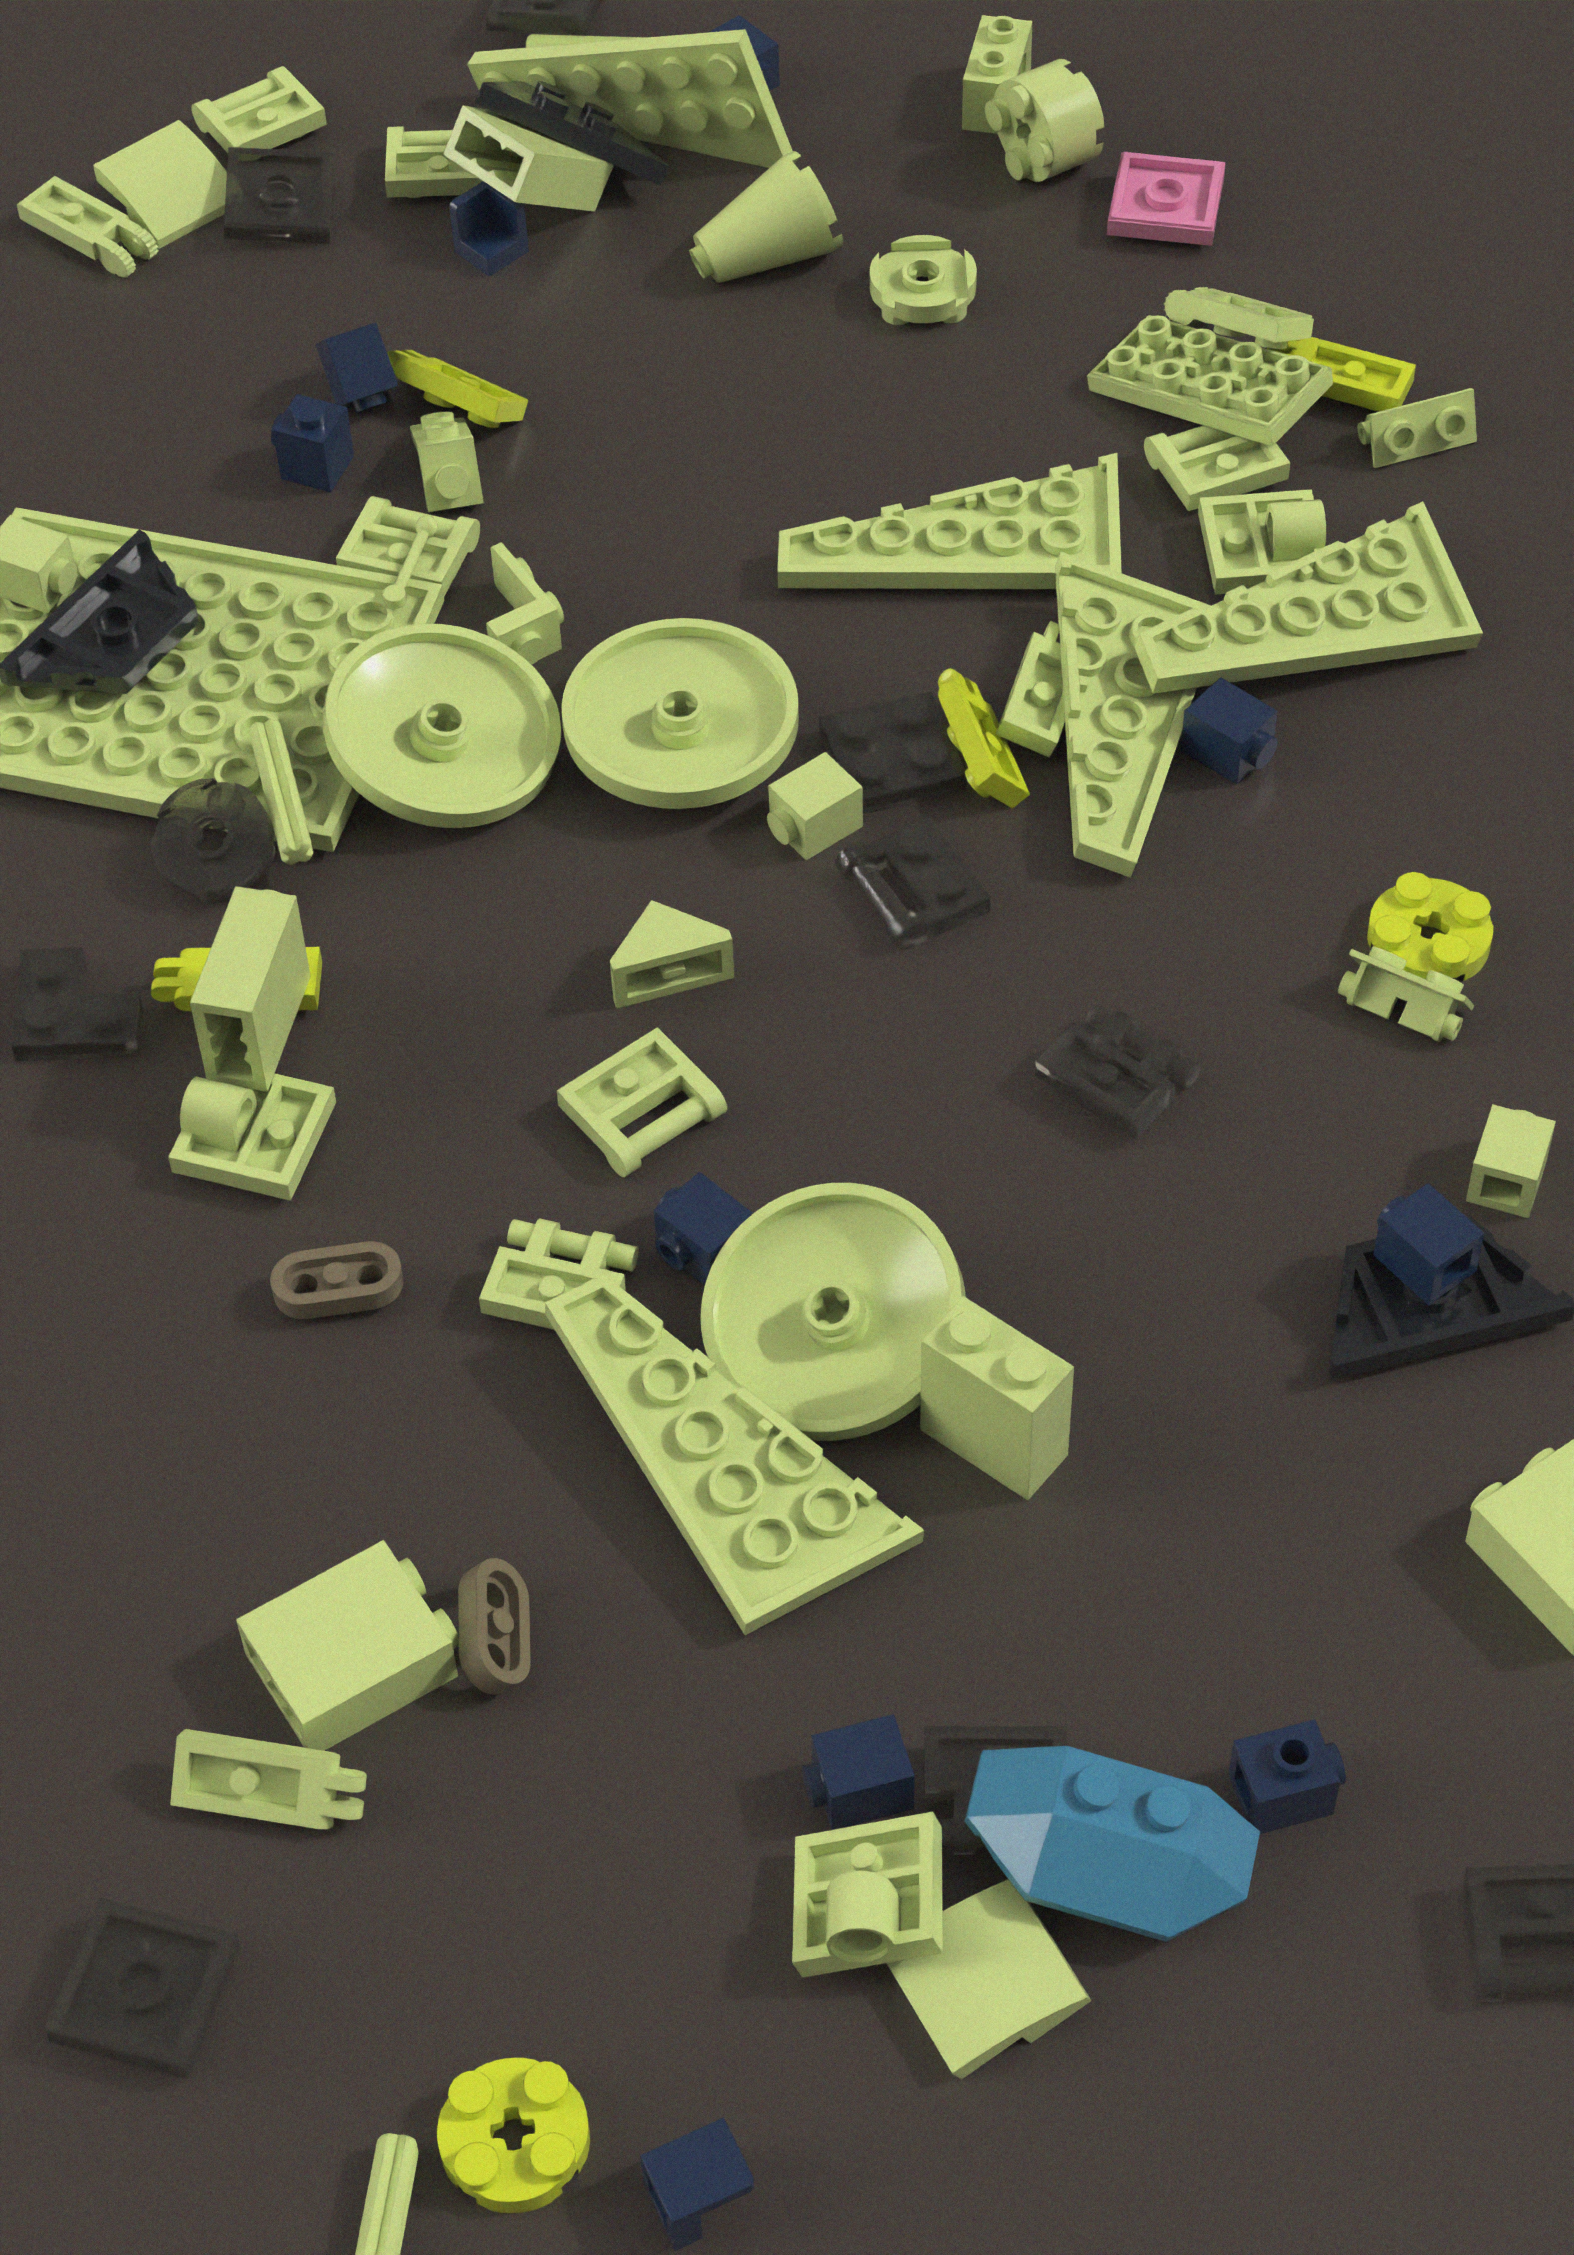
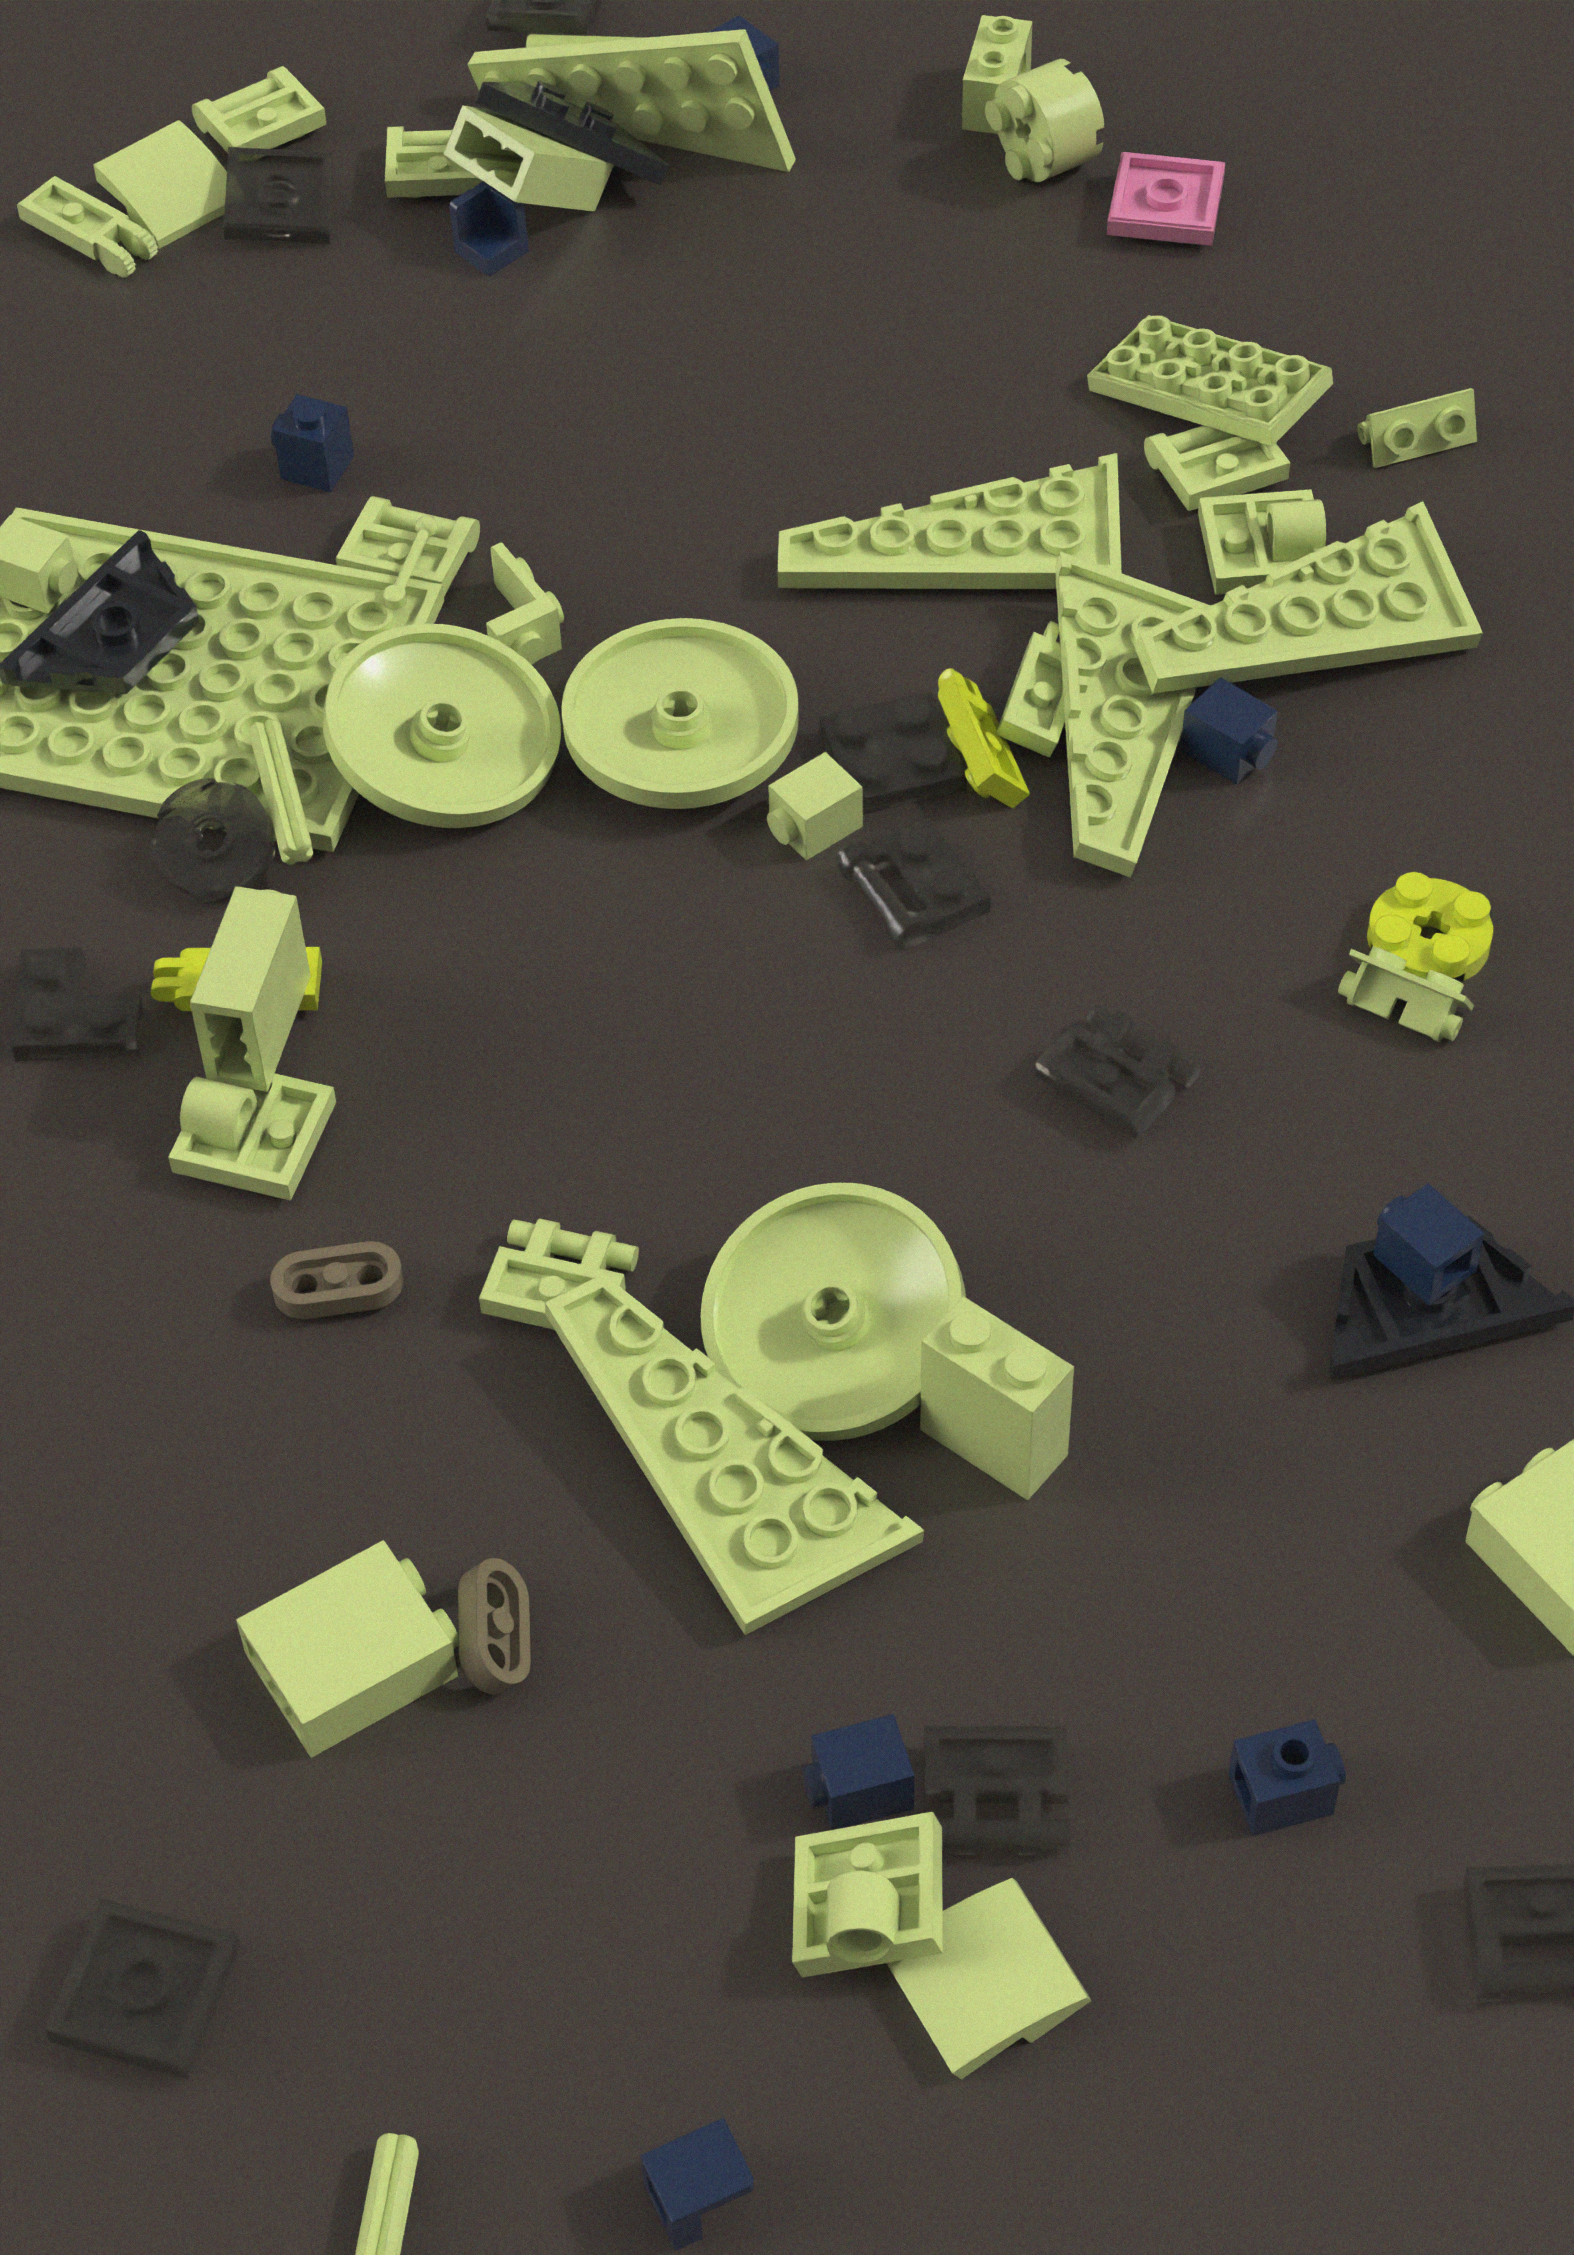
(263, 1780): yellowish green hinge -> none
(357, 367): dark blue brick -> none
(447, 461): yellowish green bracket -> none
(451, 386): neon yellow hinge -> none
(506, 2091): neon yellow plate -> none
(631, 1086): yellowish green plate -> none
(669, 955): yellowish green slope -> none
(695, 1225): dark blue brick -> none
(768, 225): yellowish green cone -> none
(941, 298): yellowish green plate -> none
(1111, 1839): dark azure wedge -> none
(1238, 316): yellowish green hinge -> none
(1358, 375): neon yellow hinge -> none
(1510, 1160): yellowish green brick -> none

